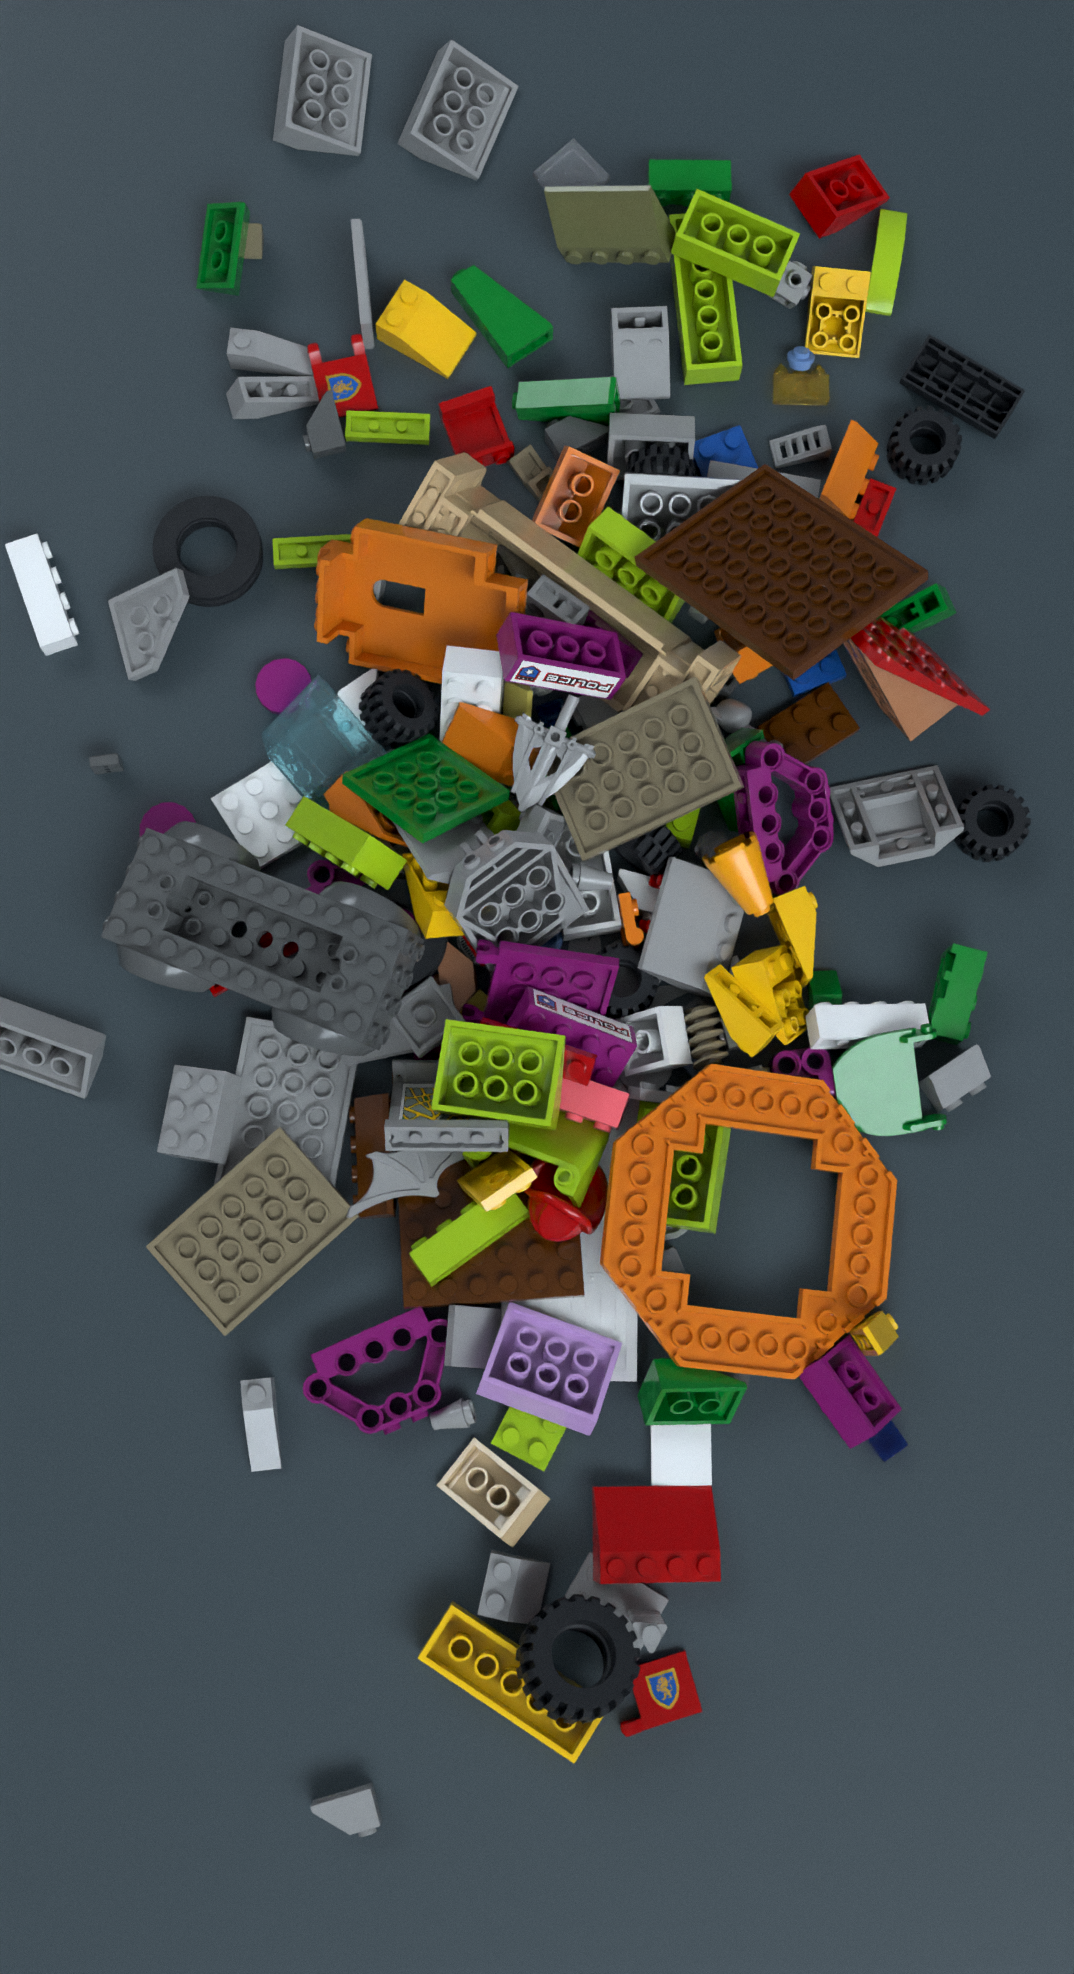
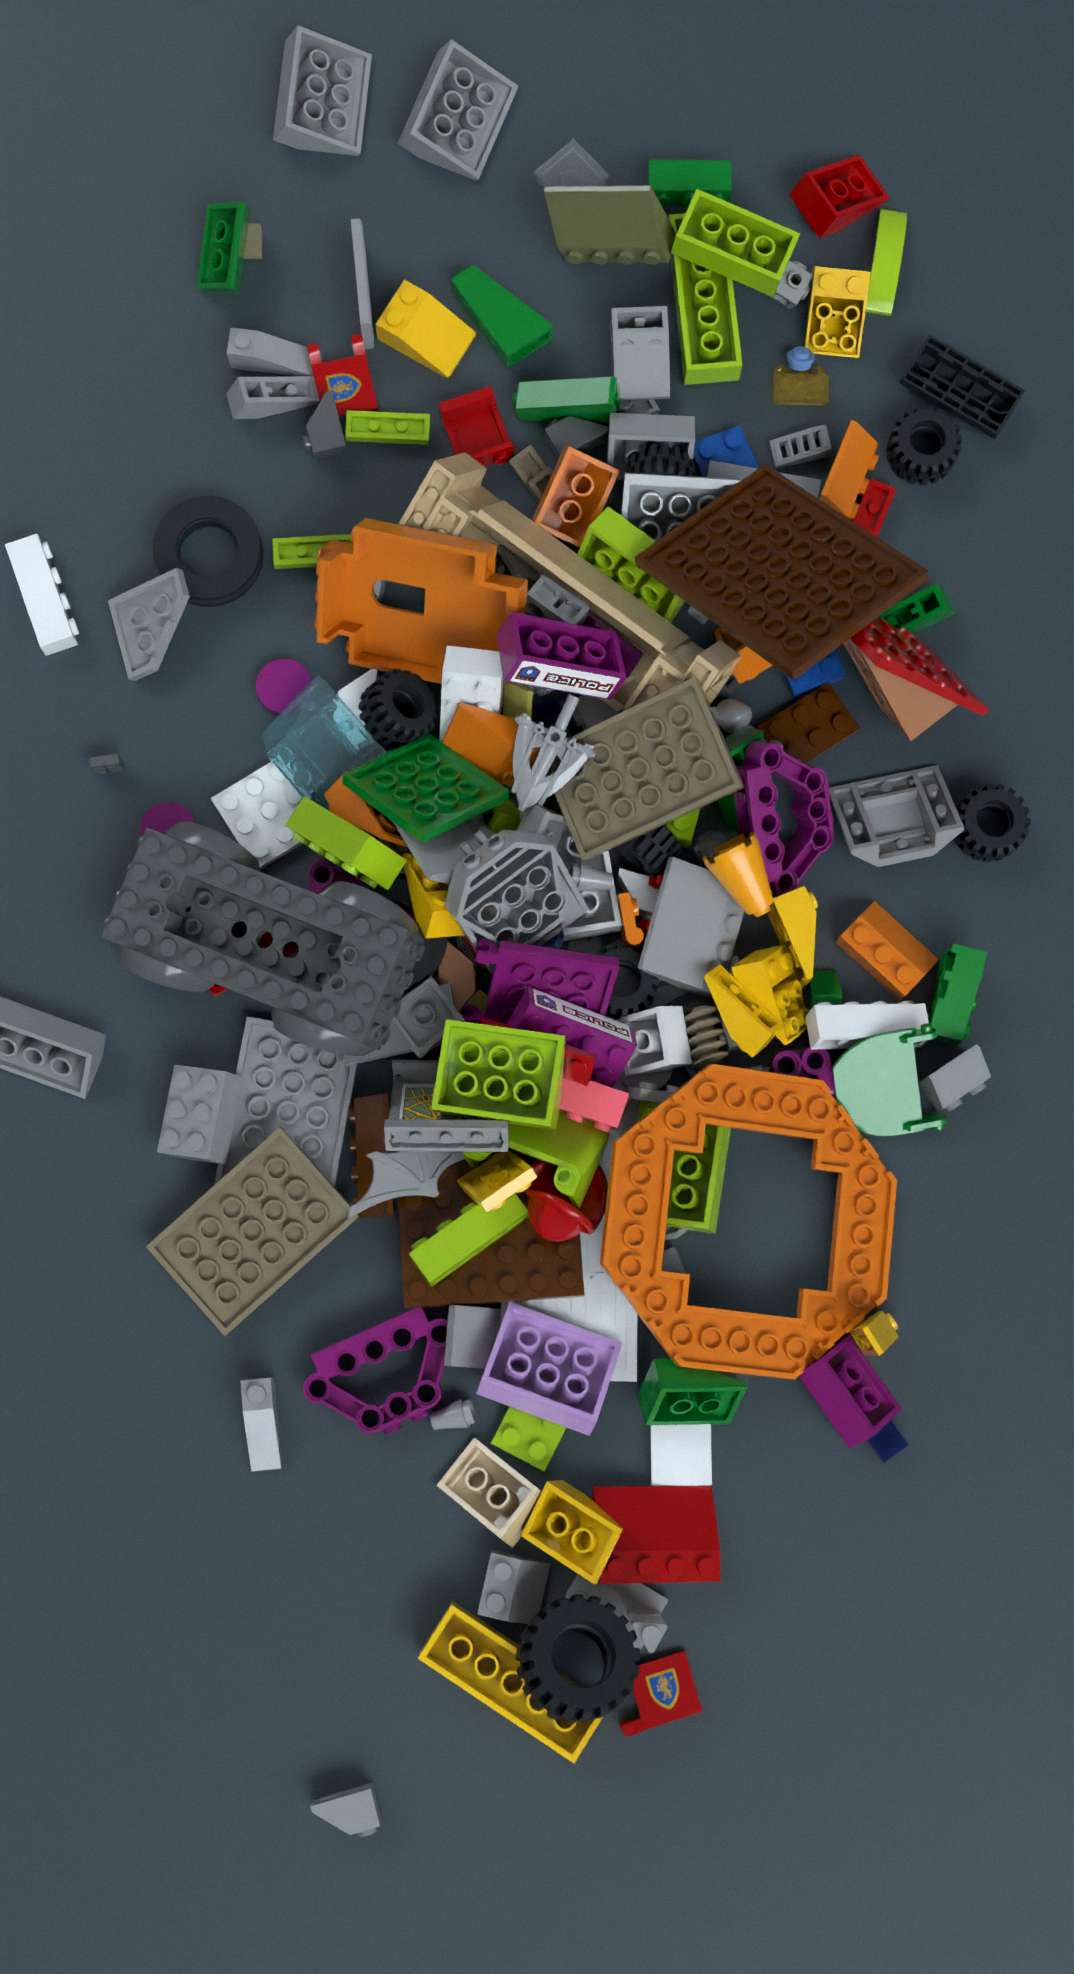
(572, 1529): none -> yellow slope
(886, 951): none -> orange slope

